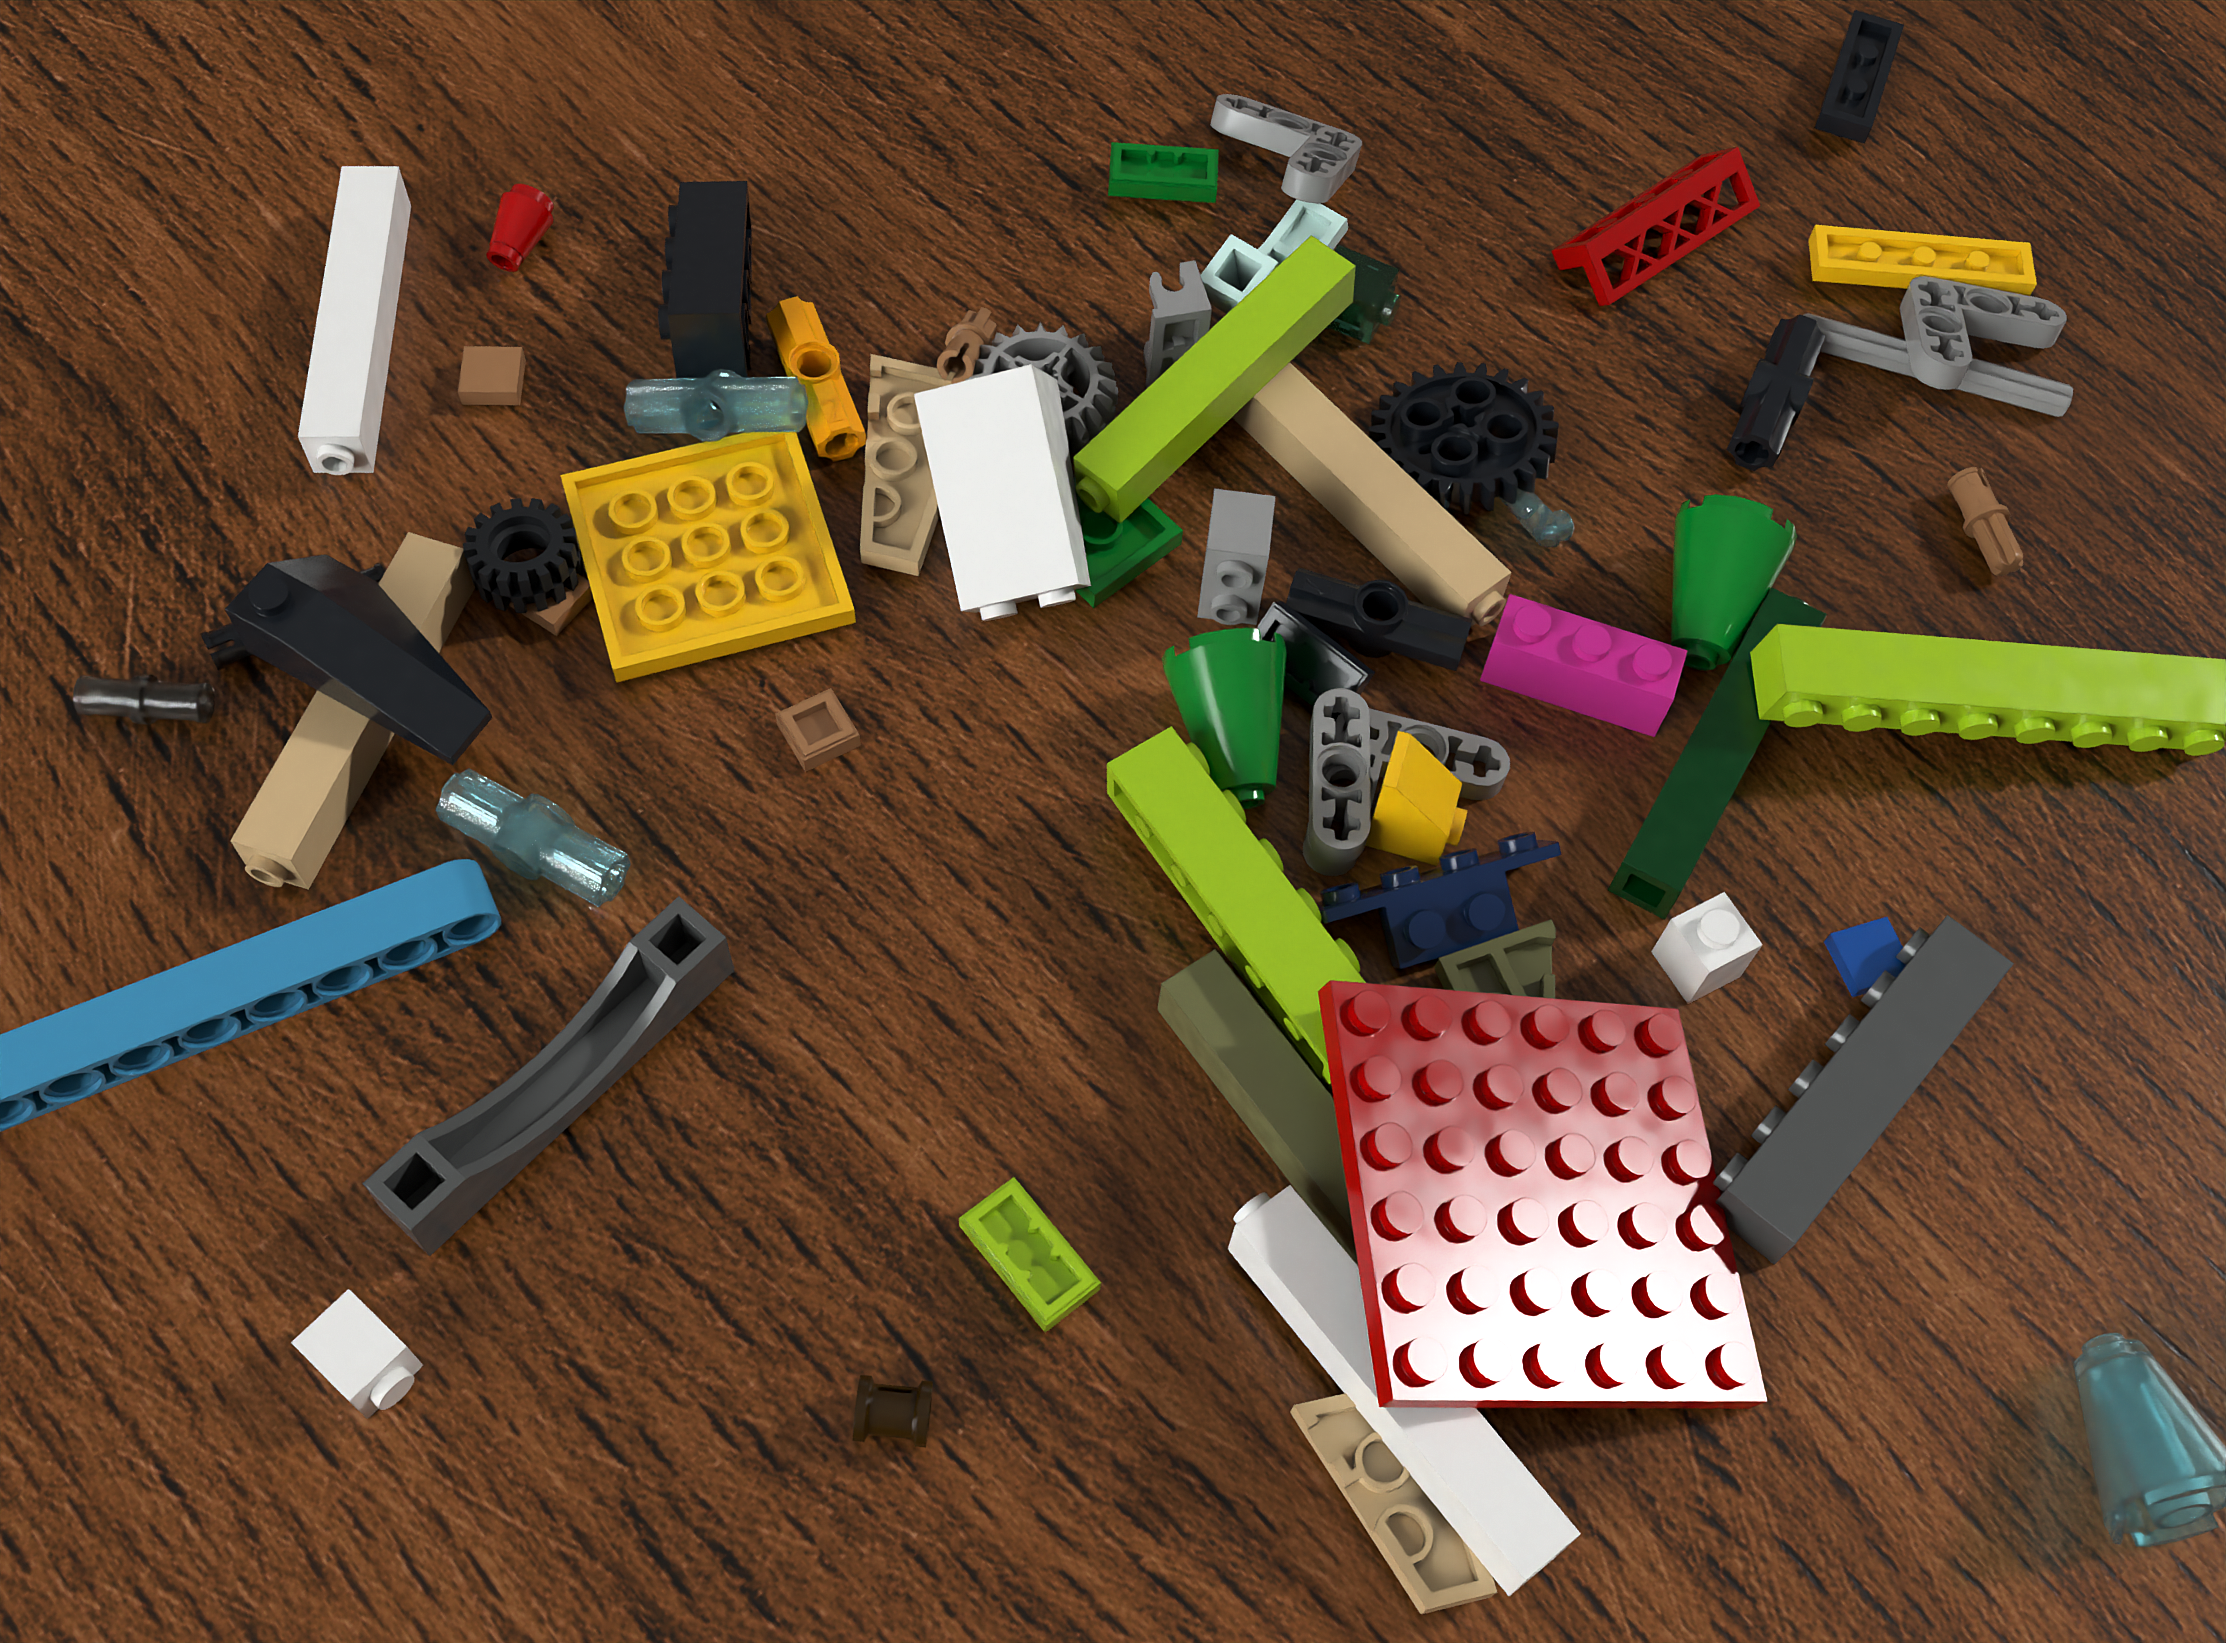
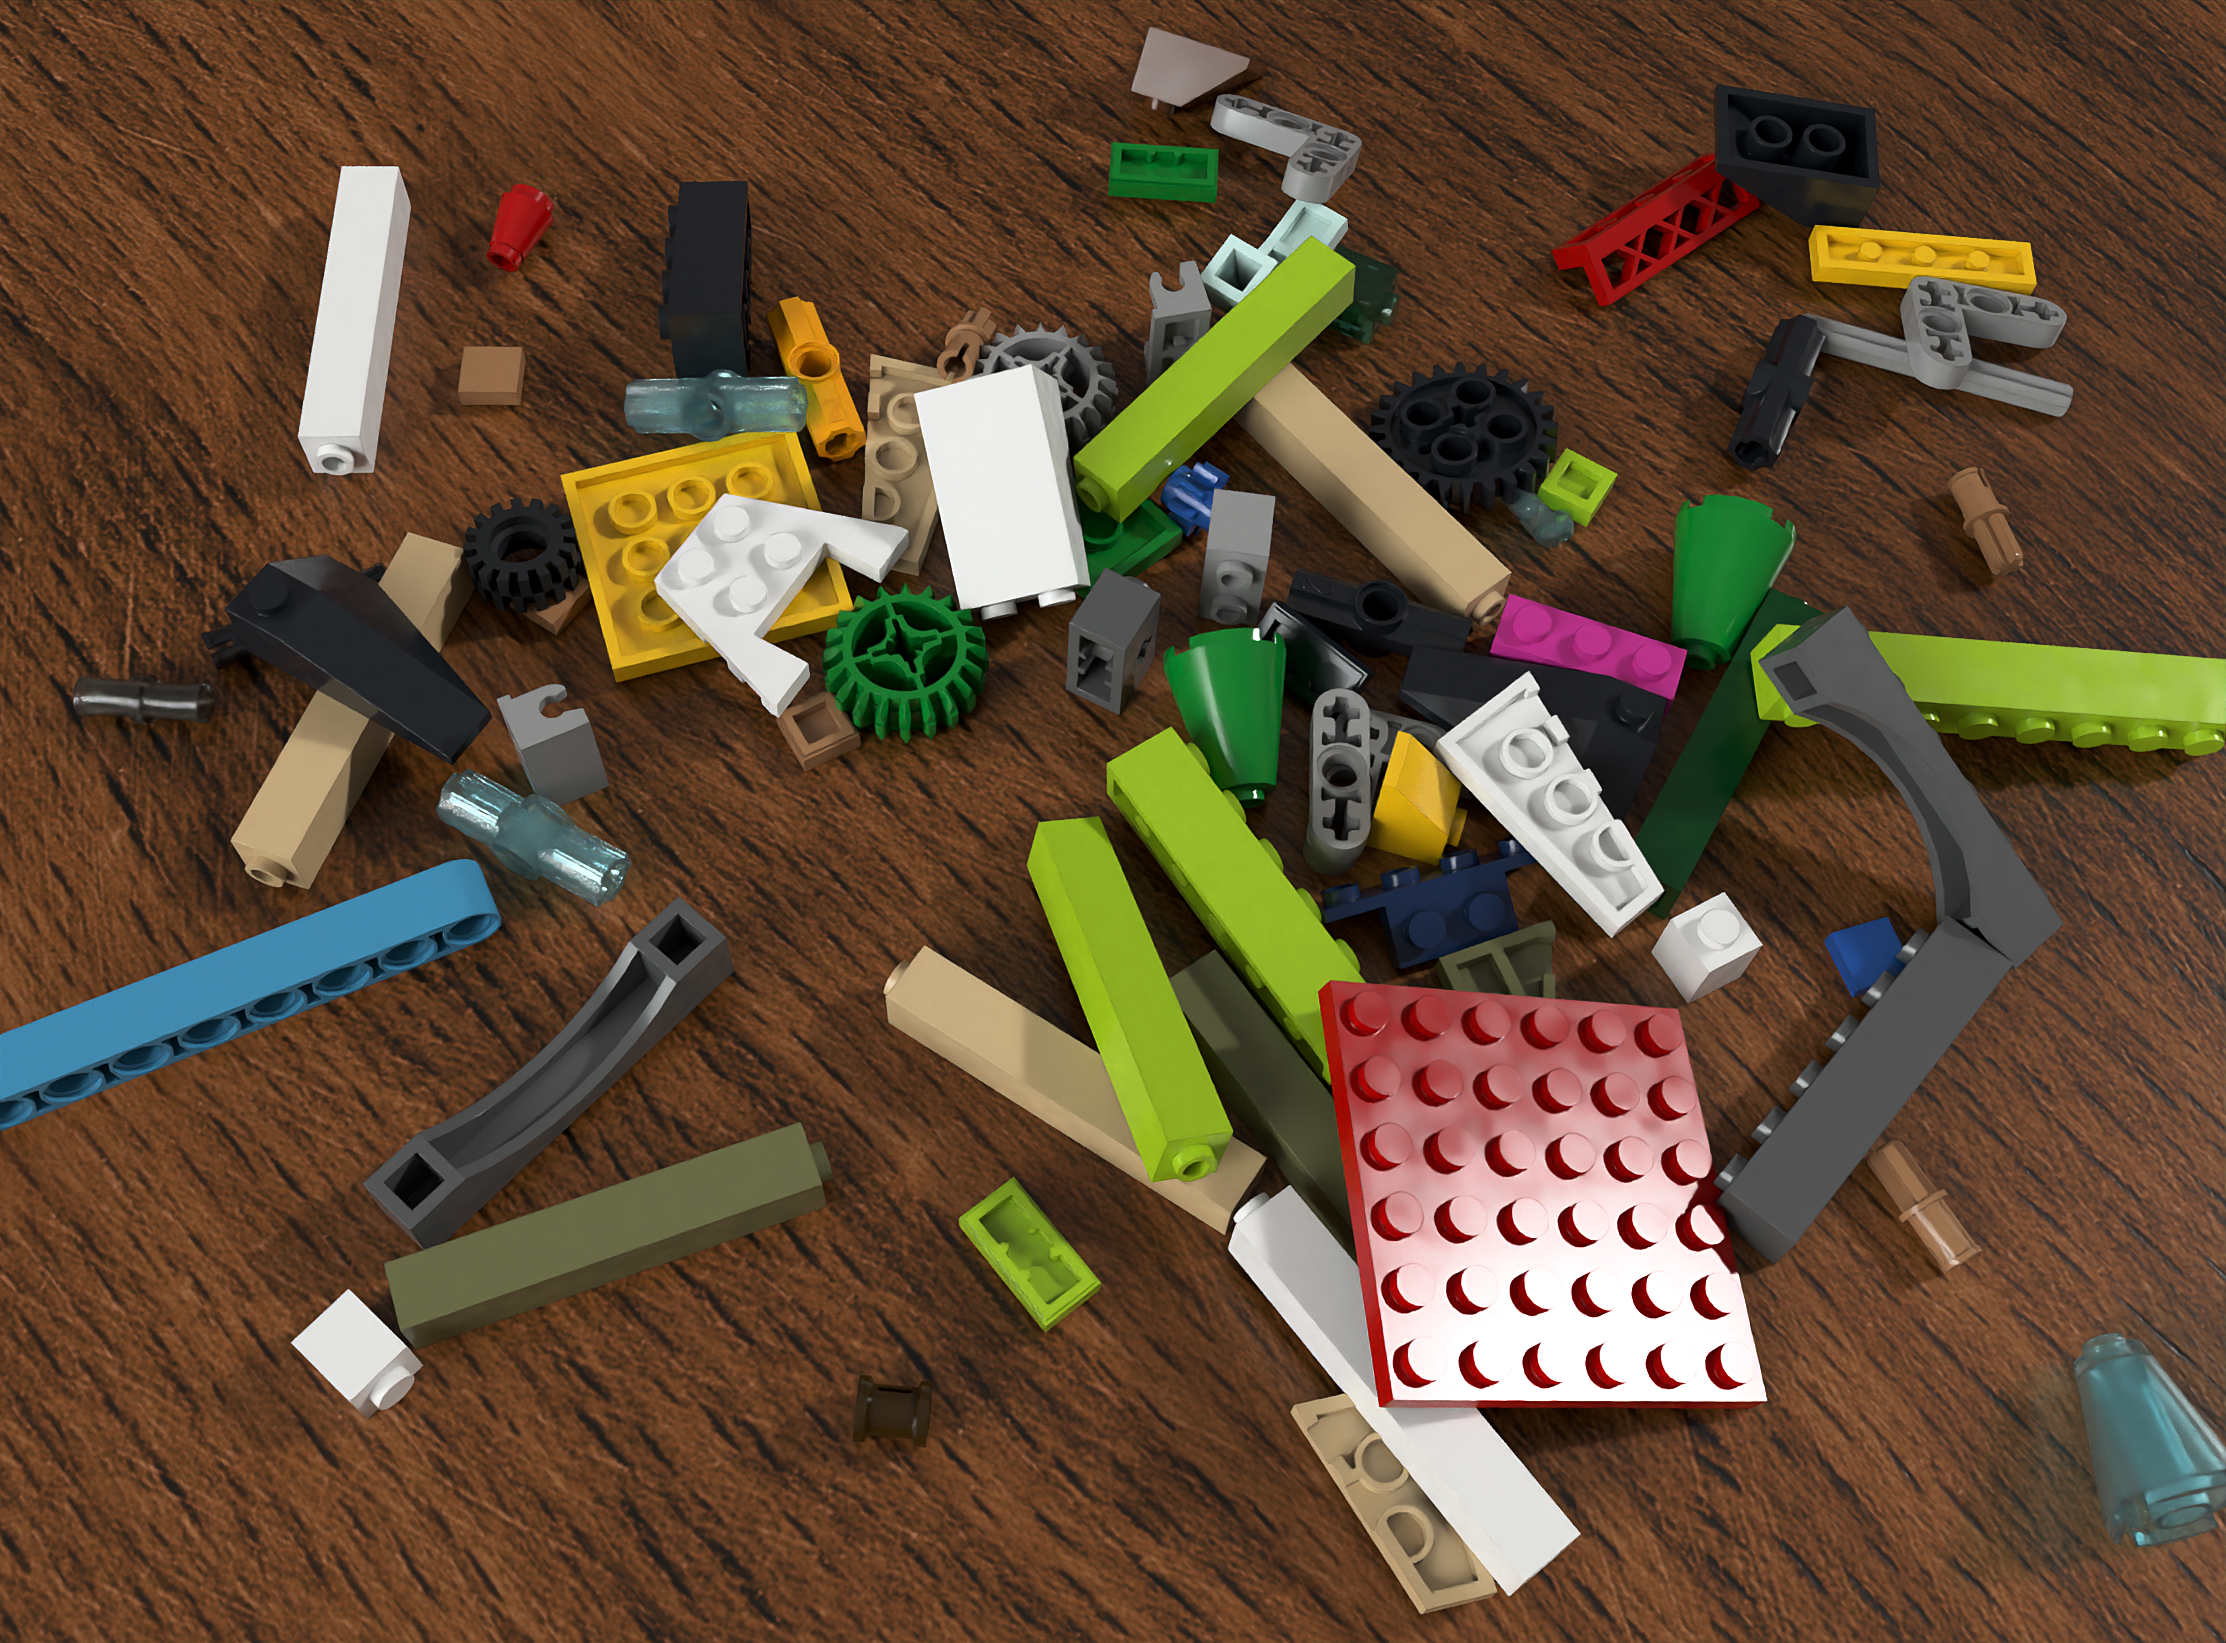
(554, 752): none -> light grey hinge
(607, 1235): none -> olive brick
(749, 566): none -> white wing
(880, 684): none -> green gear
(1048, 1077): none -> tan brick
(1112, 640): none -> dark grey brick
(1128, 1001): none -> lime brick
(1188, 72): none -> slope
(1191, 496): none -> blue gear
(1536, 788): none -> white wing
(1576, 486): none -> lime plate
(1608, 720): none -> black wedge
(1798, 154): none -> black slope
(1842, 681): none -> dark grey arch
(1859, 76): black plate -> none
(1922, 1205): none -> medium nougat axle

